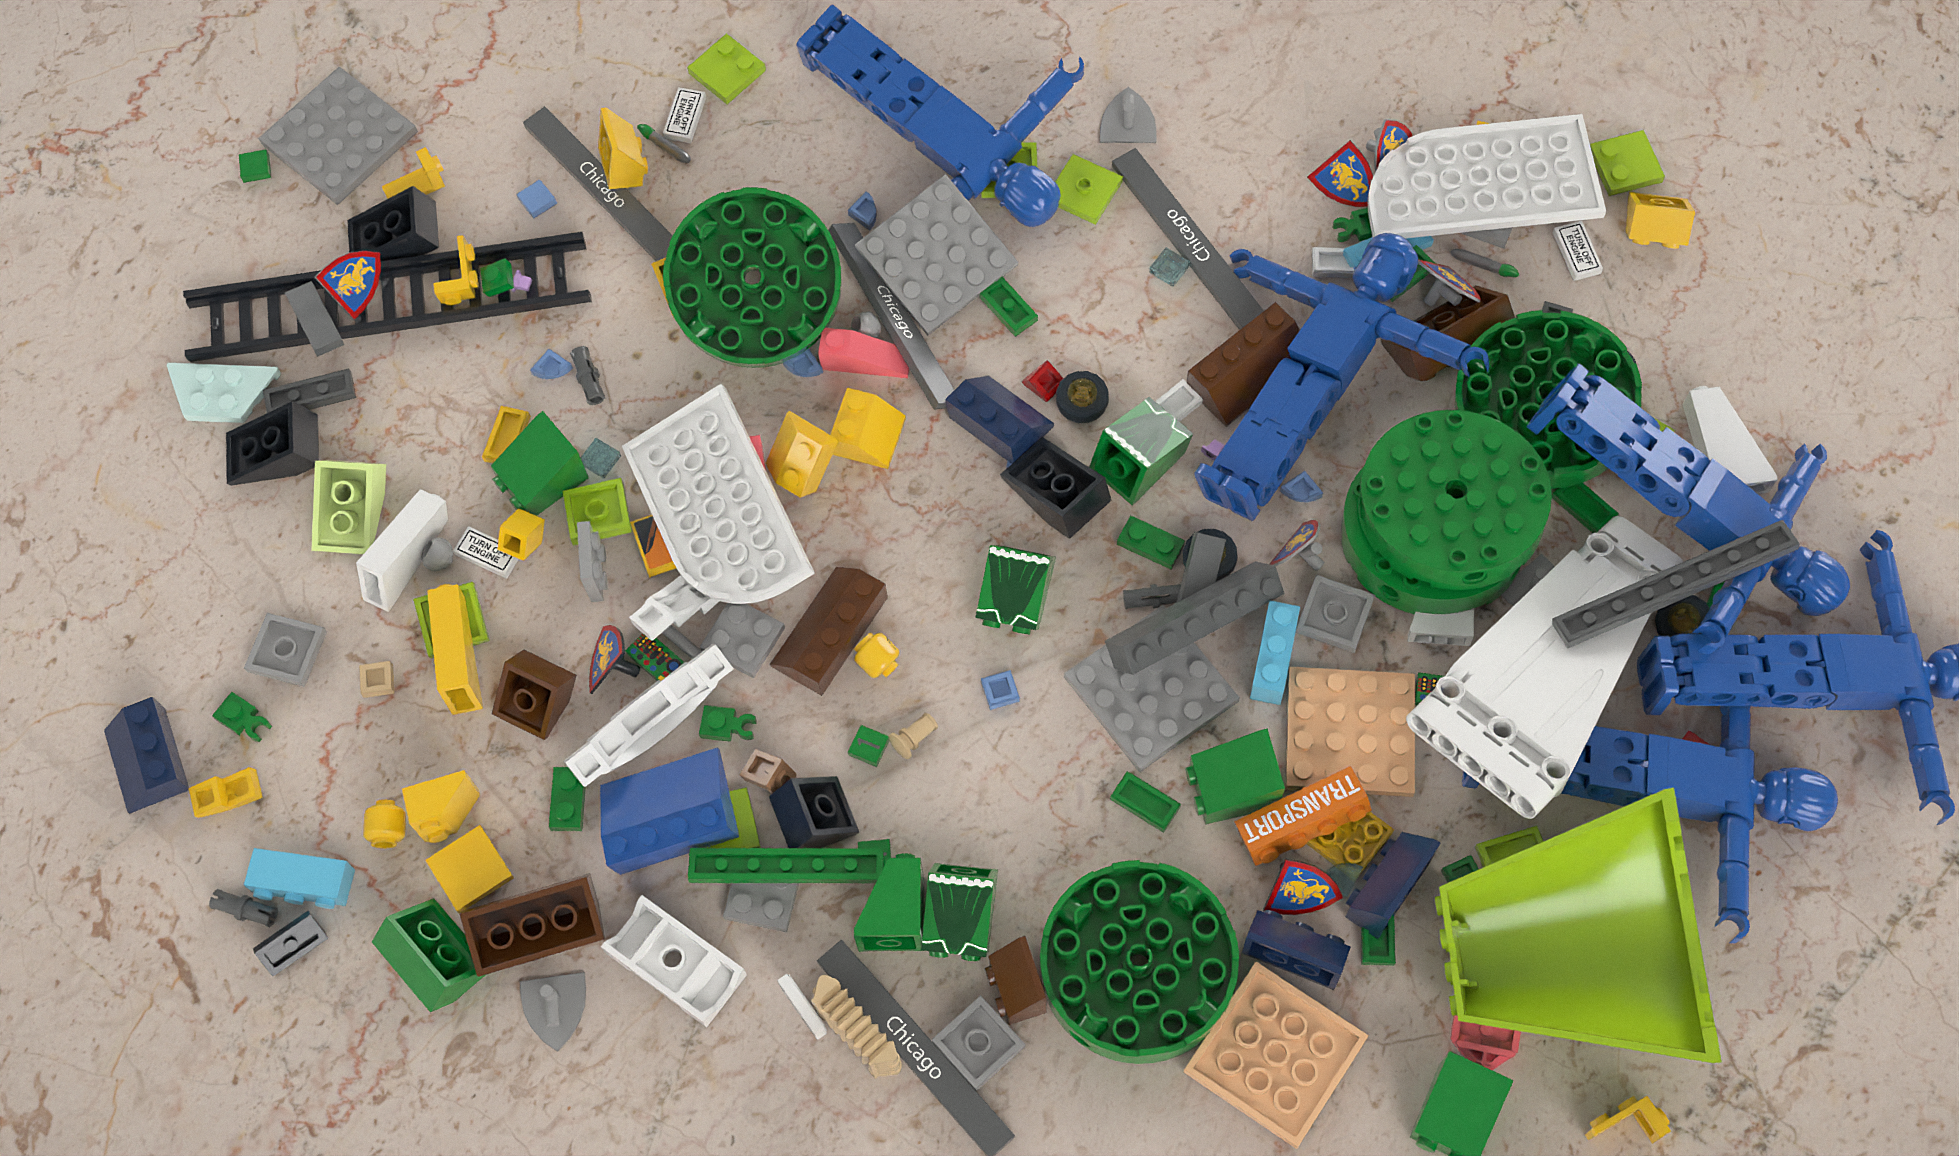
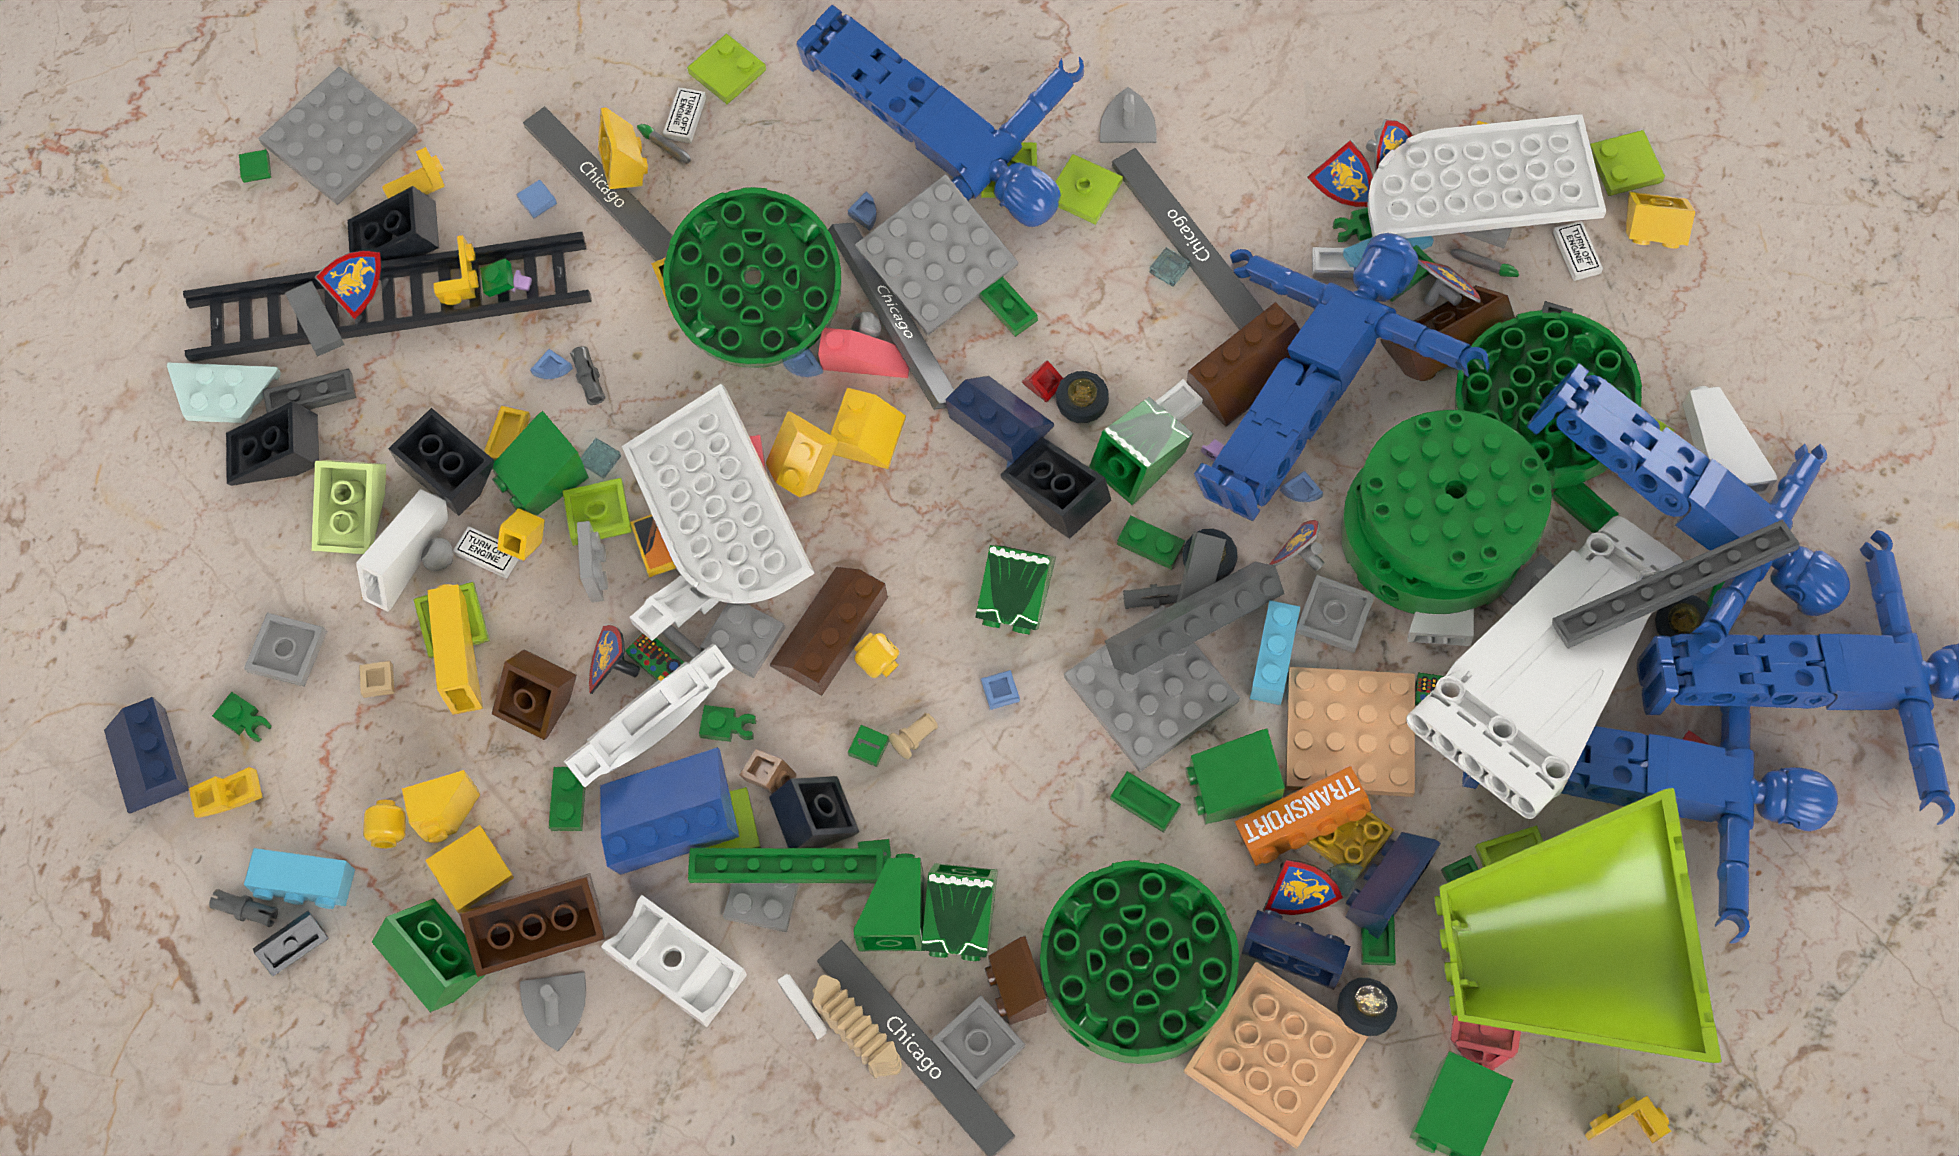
(443, 460): none -> black slope
(1379, 1005): none -> black wheel

